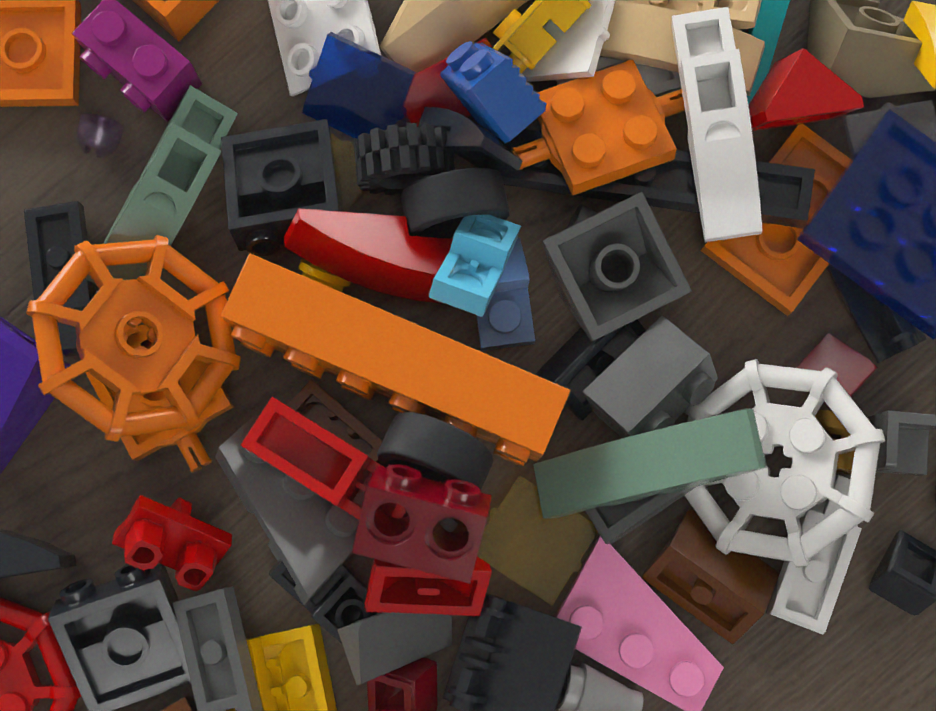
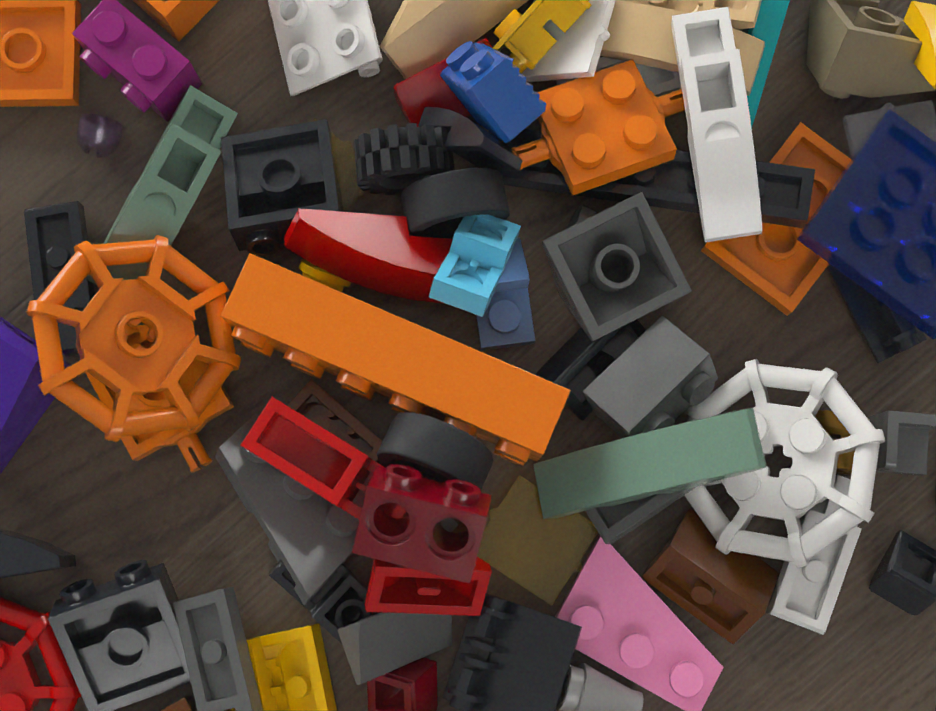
(172, 538): red hips -> none
(356, 88): clear blue piece -> none
(801, 92): red slope -> none
(850, 365): dark red slope -> none

